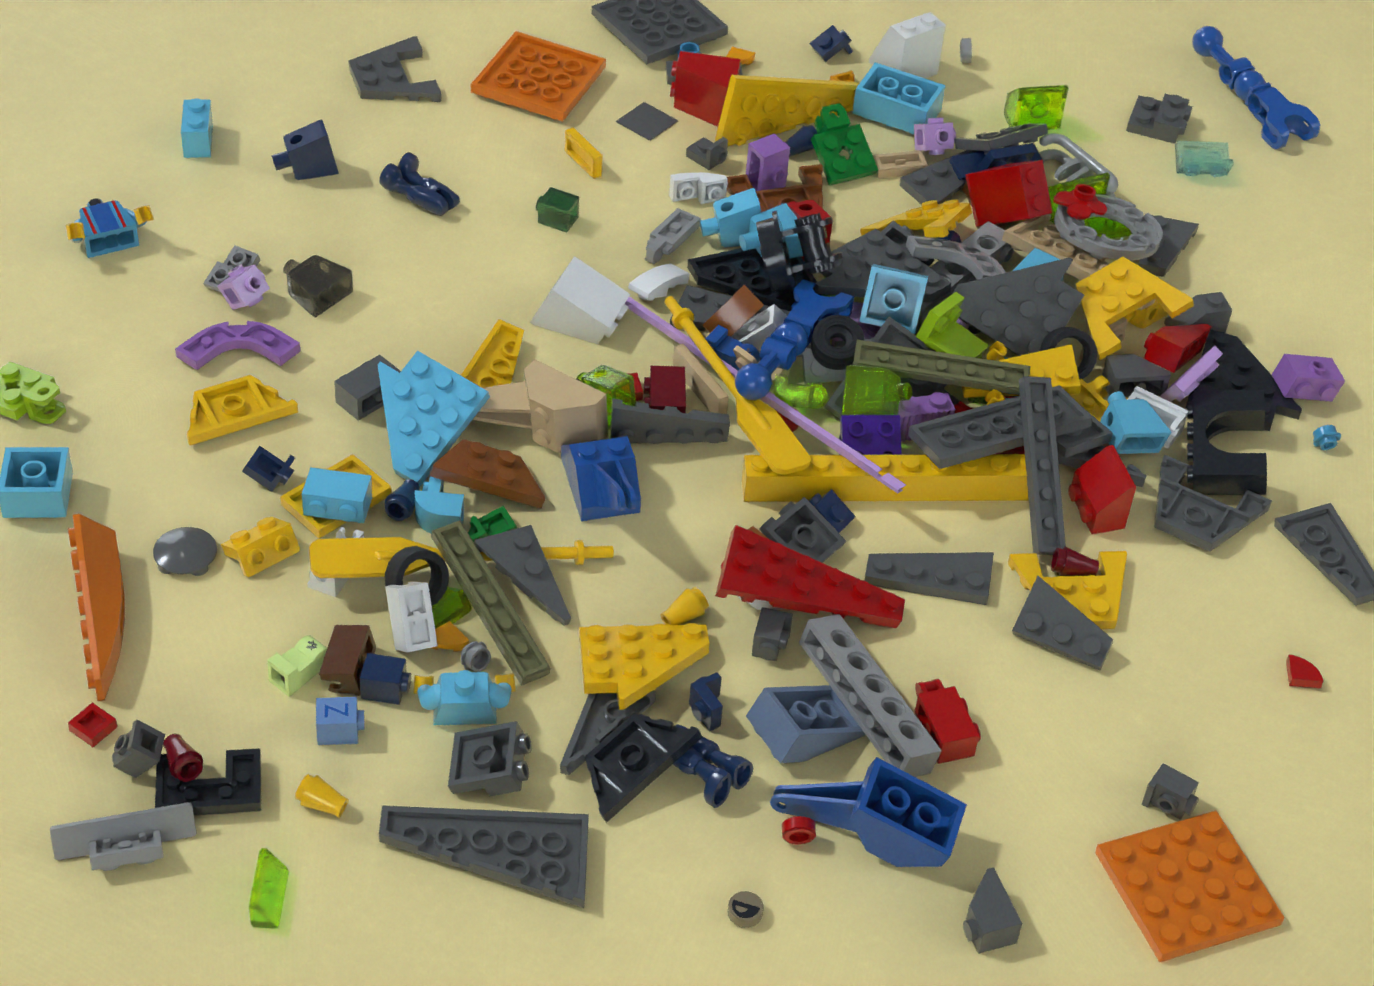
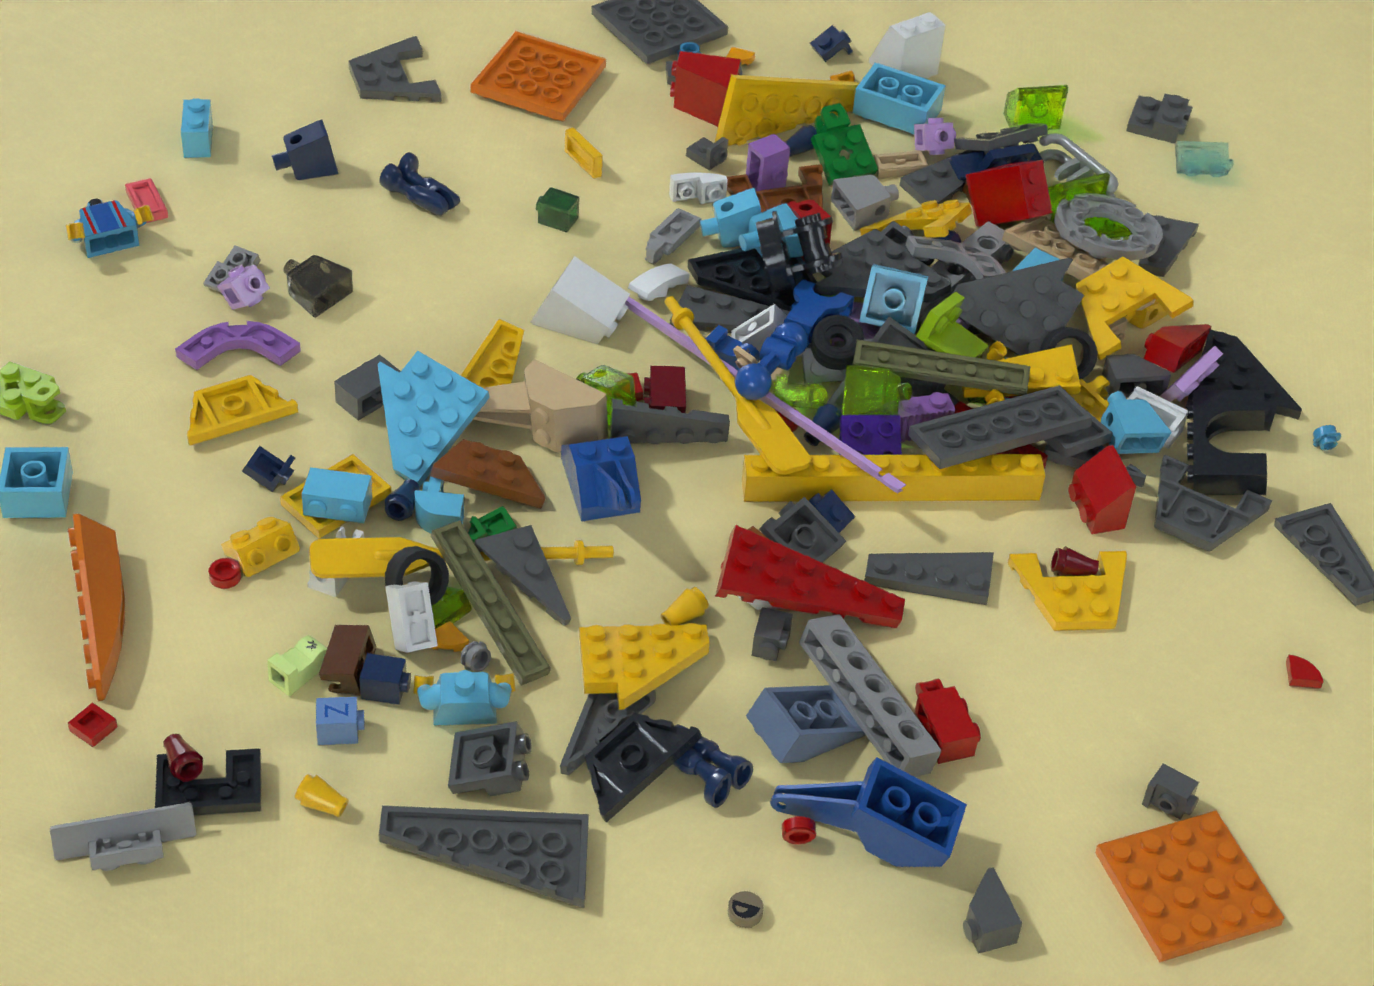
(138, 749): dark grey brick -> none
(145, 193): none -> coral tile
(185, 551): dark grey dish -> none
(224, 573): none -> red tile
(268, 891): clear neon green slope -> none
(646, 121): dark grey sticker -> none
(701, 381): tan tile -> none
(704, 700): dark blue bracket -> none
(735, 311): dark orange slope -> none
(827, 418): none -> dark blue cone
(863, 199): none -> light grey torso
(965, 50): light grey tile -> none
(1042, 465): dark grey plate -> none
(1061, 627): dark grey wing -> none
(1080, 202): red plate -> none
(1207, 309): dark grey slope -> none
(1265, 102): blue piece -> none
(1308, 377): medium lavender brick -> none

